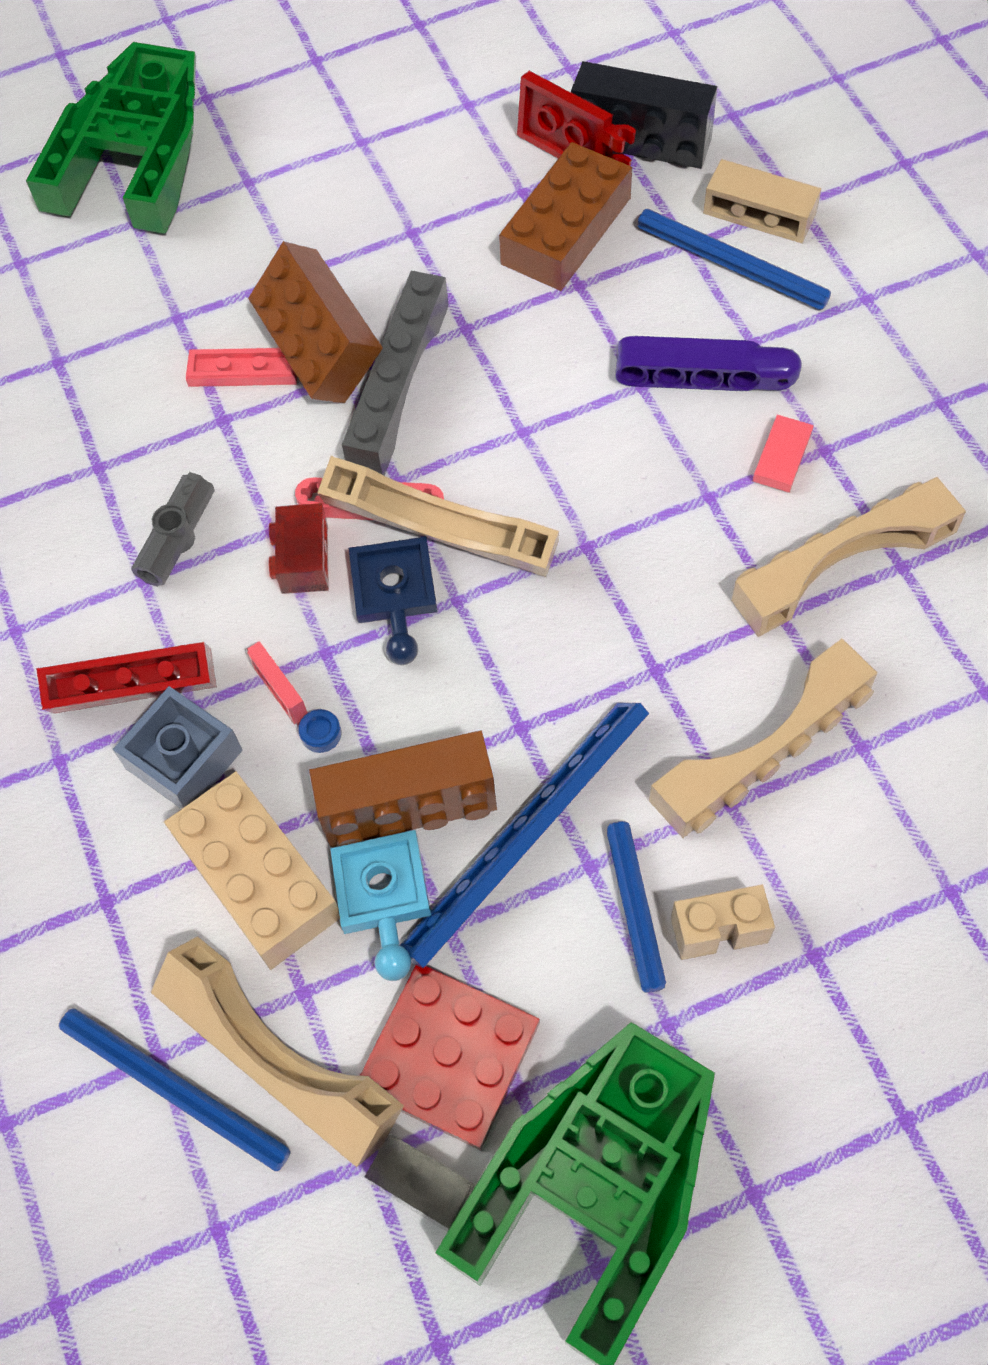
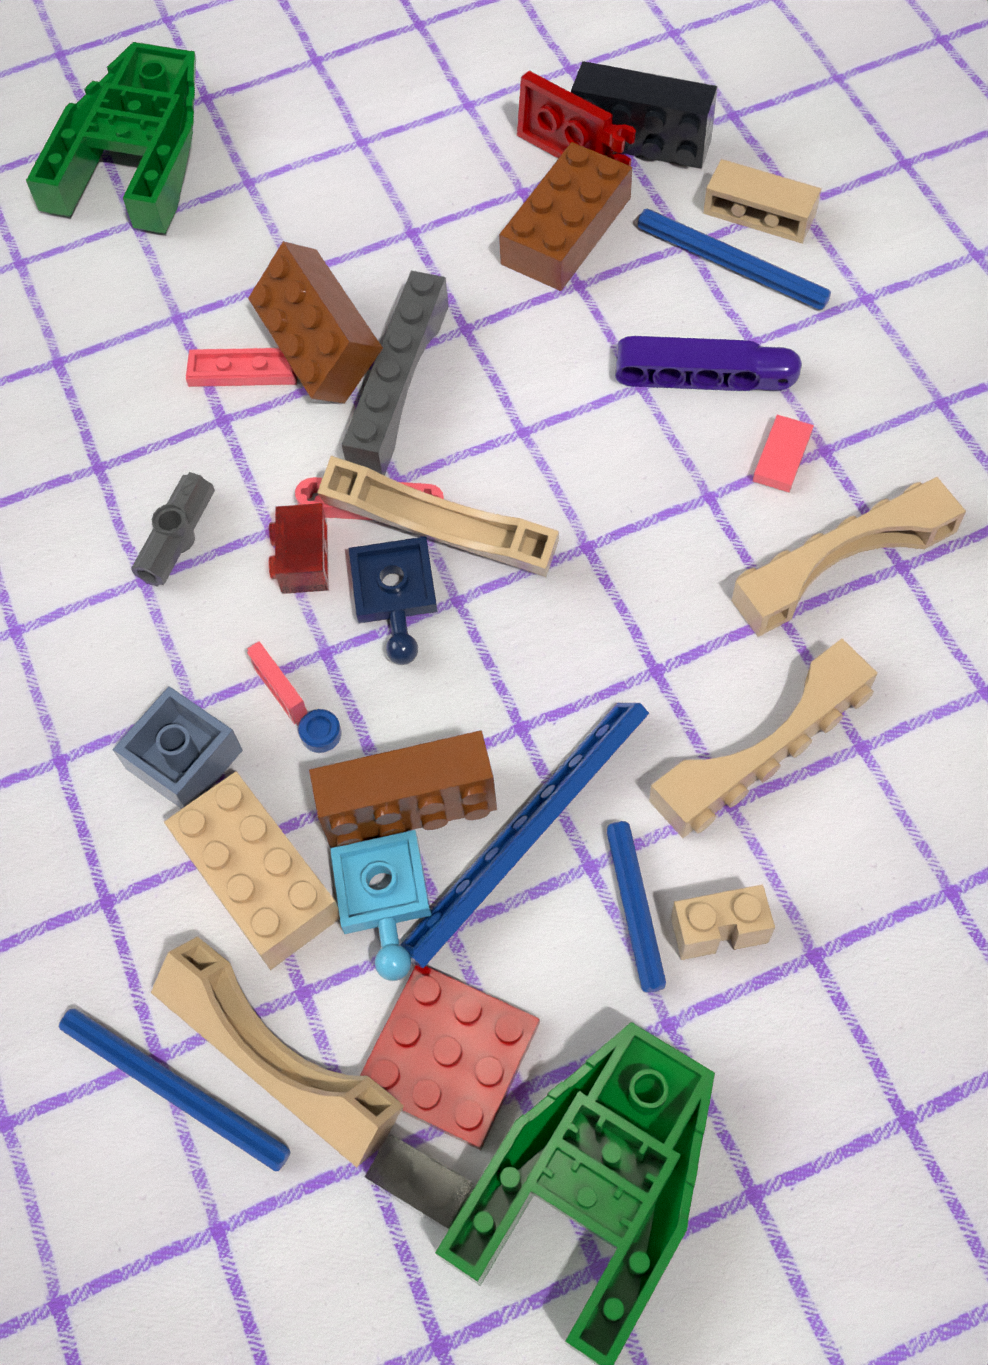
(125, 677): red brick -> none

